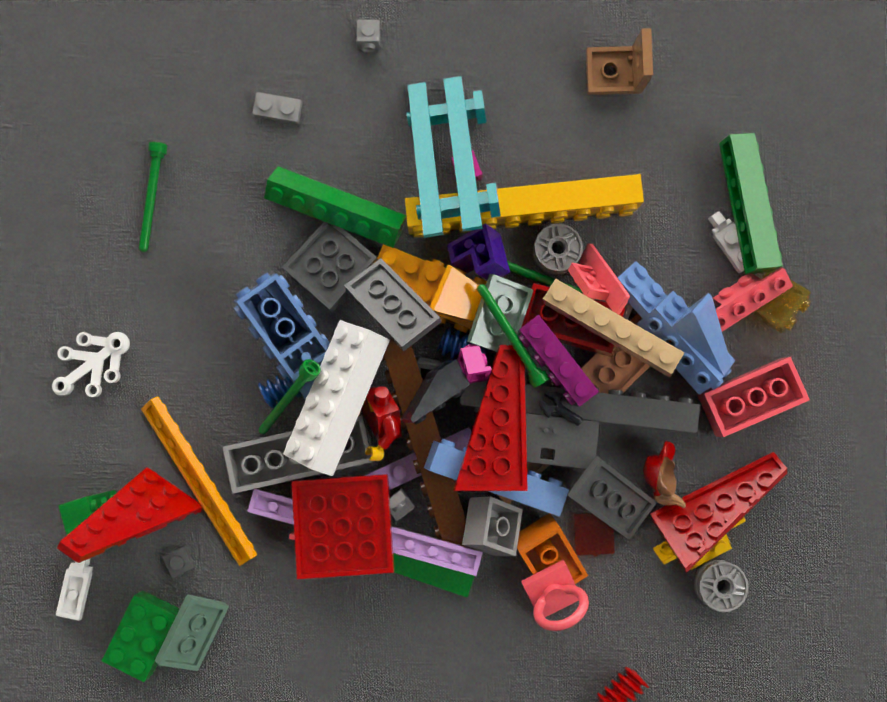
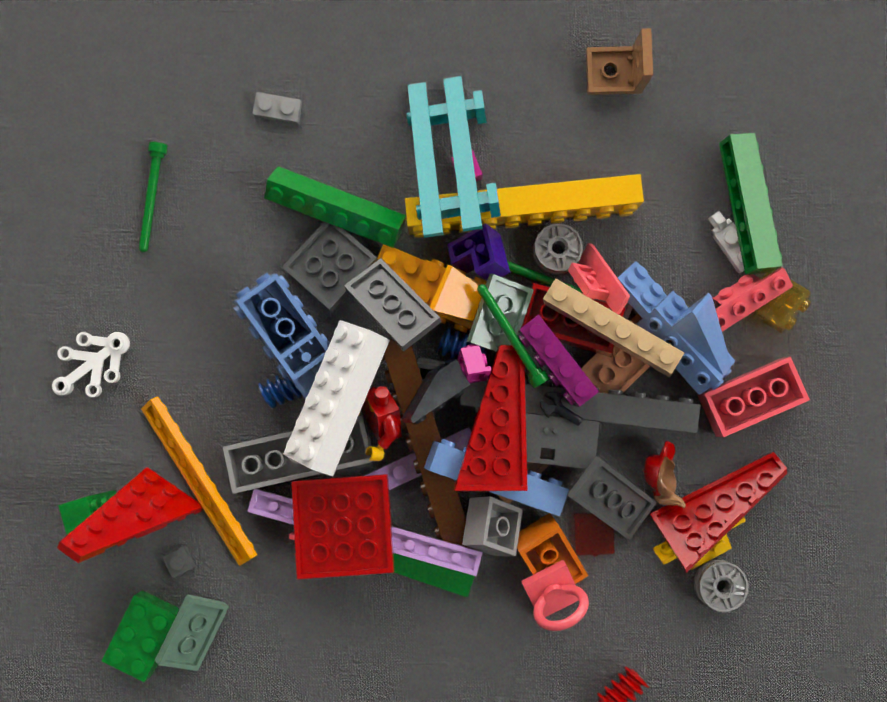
(75, 590): white hinge -> none
(307, 372): green piece -> none
(368, 35): light grey bracket -> none
(400, 504): light grey bracket -> none

